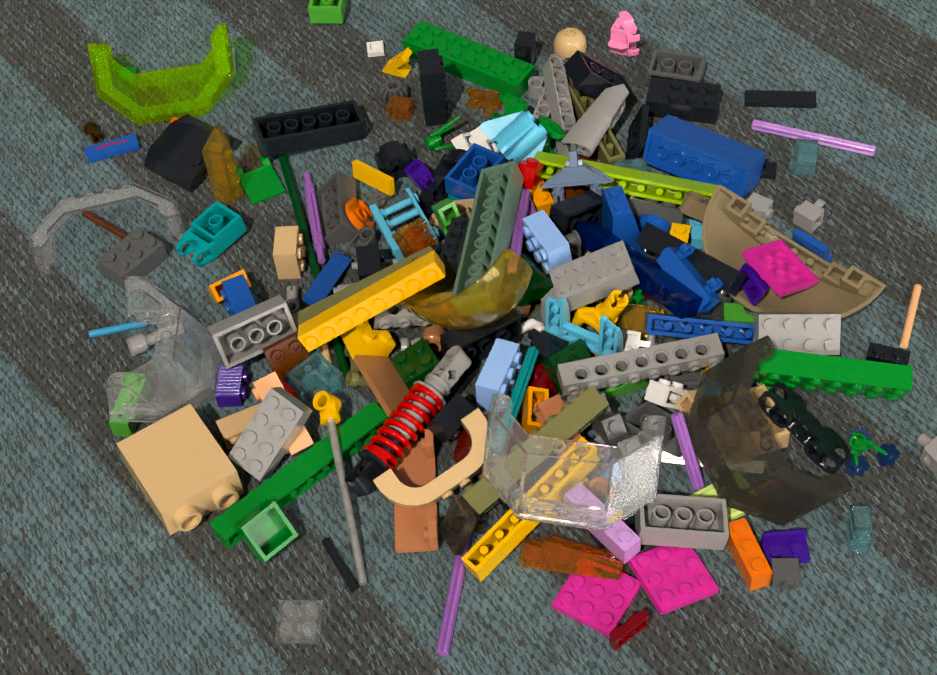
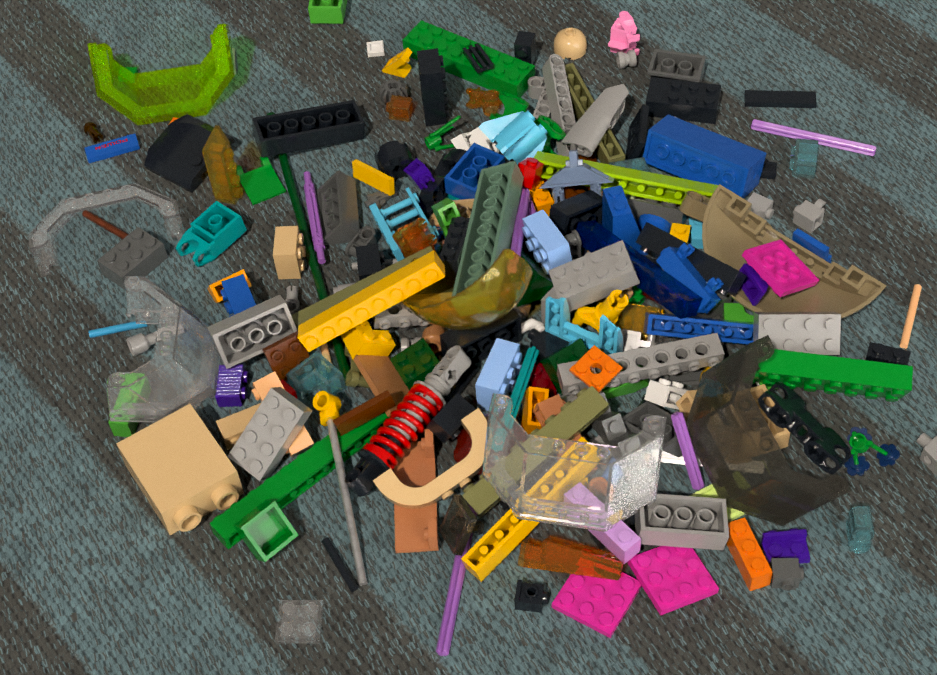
(327, 278): blue tile -> none
(358, 213): orange tile -> none
(364, 412): none -> reddish brown tile
(466, 52): none -> black tile
(530, 597): none -> black brick
(594, 77): black brick -> none
(595, 359): none -> orange piece
(626, 59): none -> light grey wheel
(633, 626): dark red plate -> none

